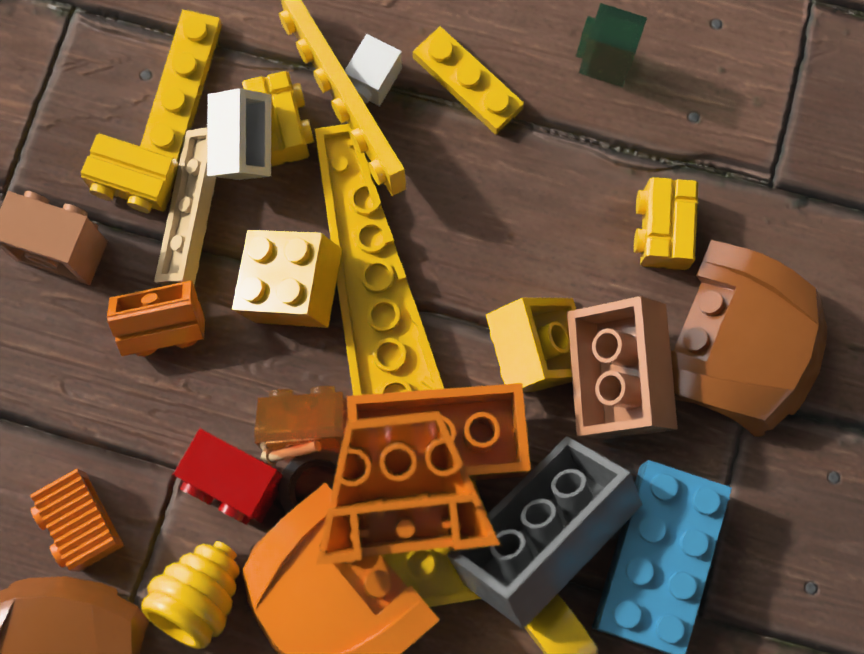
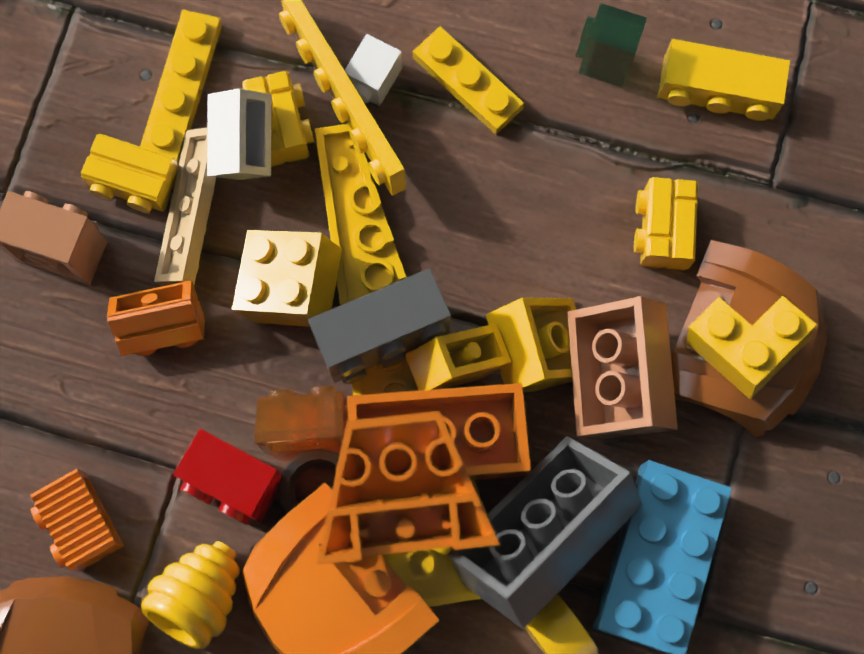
(271, 457): tan piece -> none
(381, 327): none -> dark grey brick
(458, 358): none -> yellow brick
(723, 80): none -> yellow brick
(746, 352): none -> yellow brick

